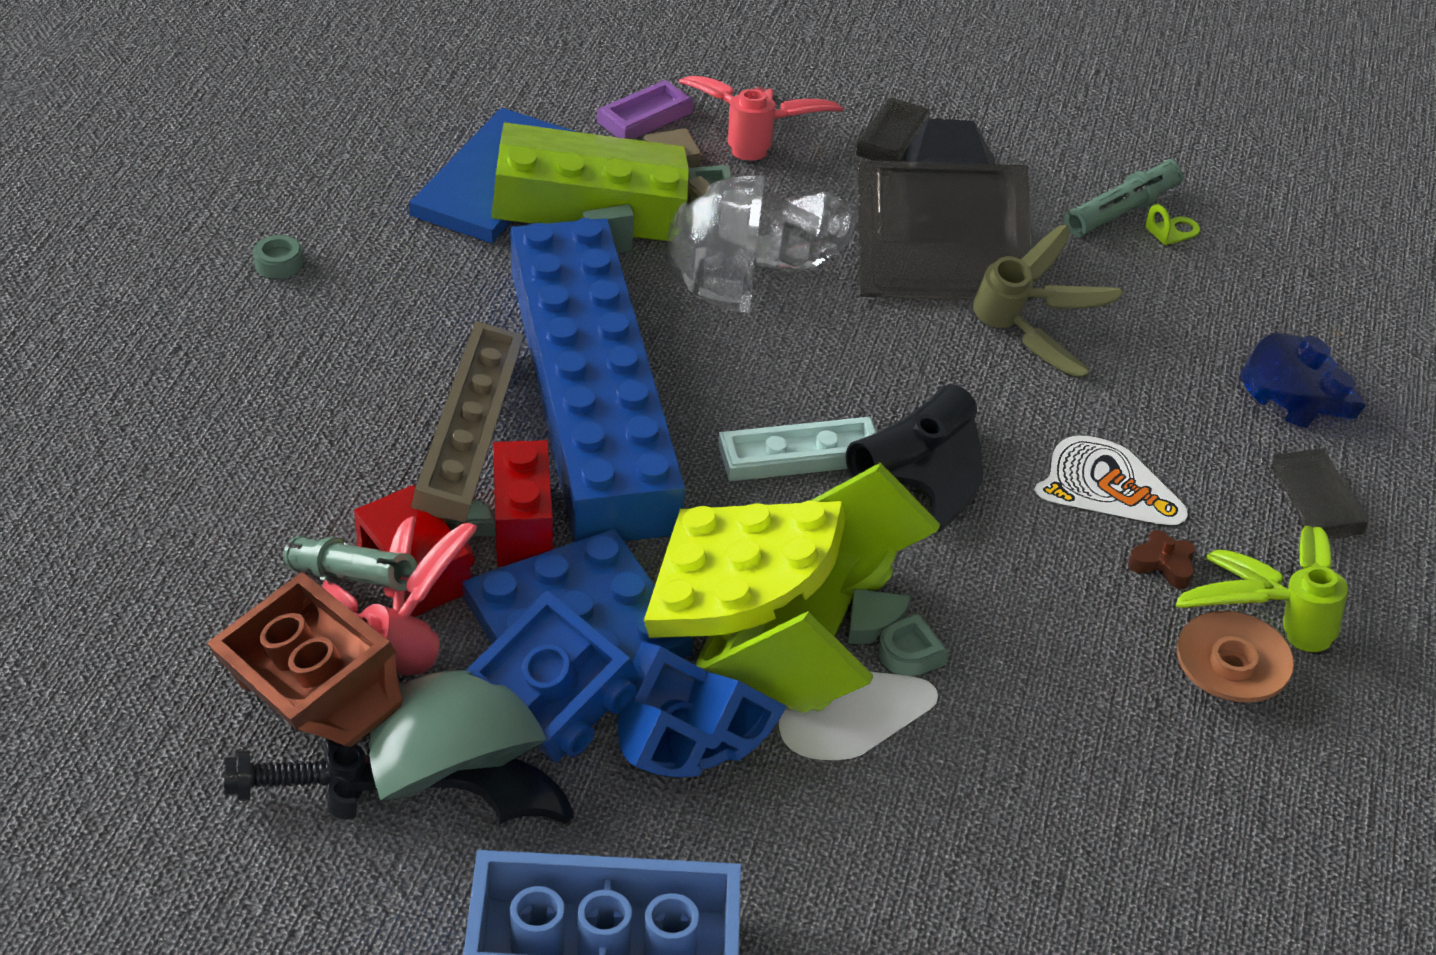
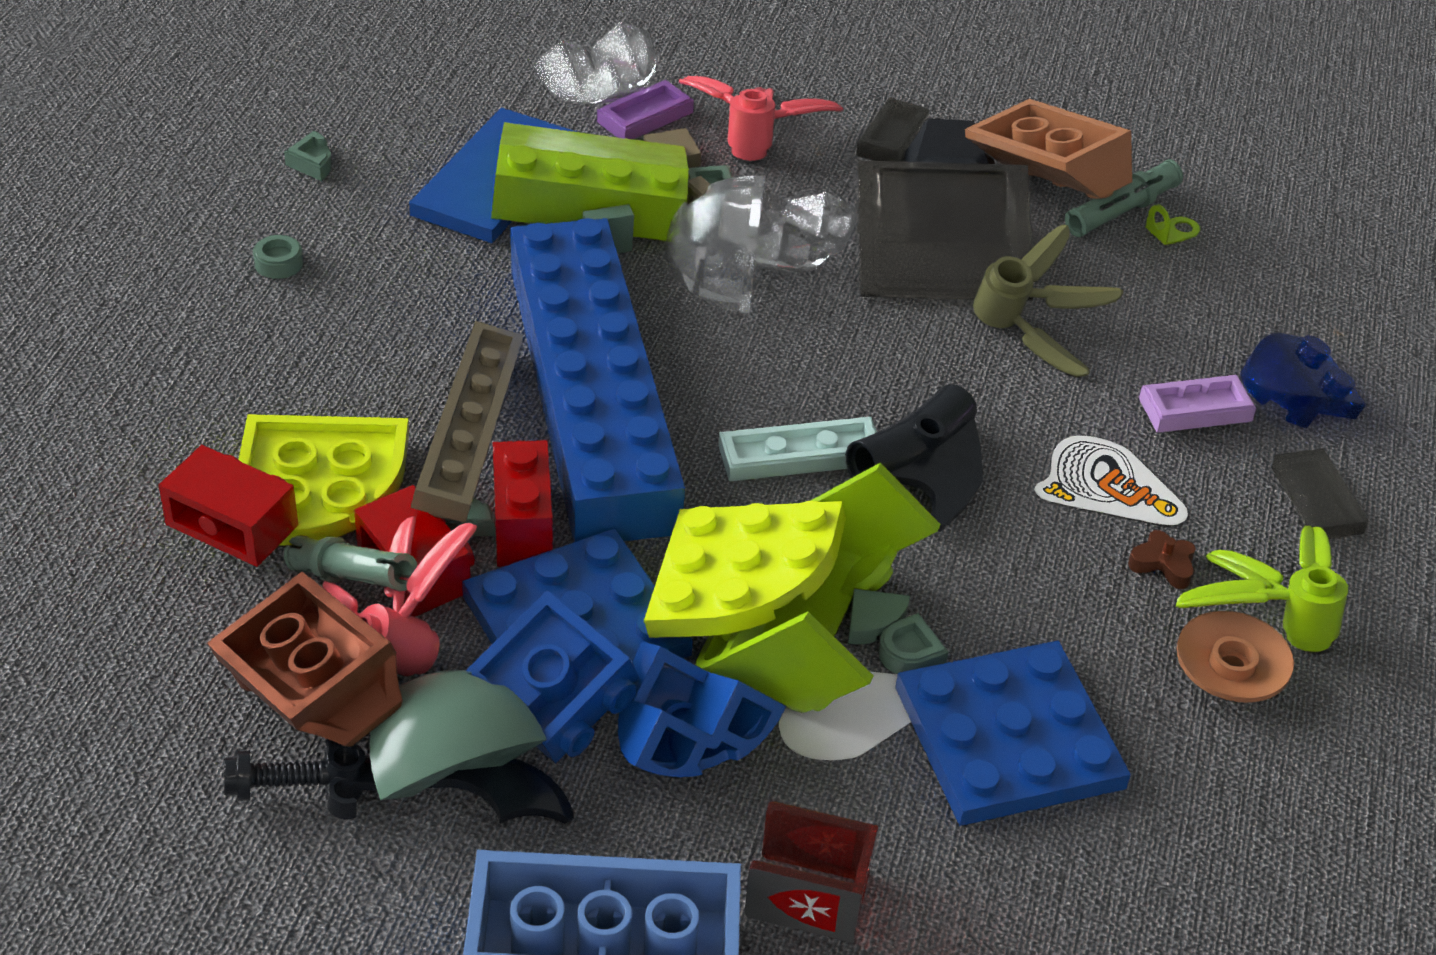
(229, 505): none -> red brick
(310, 156): none -> sand green tile
(330, 462): none -> neon yellow plate
(600, 74): none -> clear brick
(804, 898): none -> piece
(1011, 732): none -> blue plate
(1058, 146): none -> nougat slope
(1197, 403): none -> lavender plate

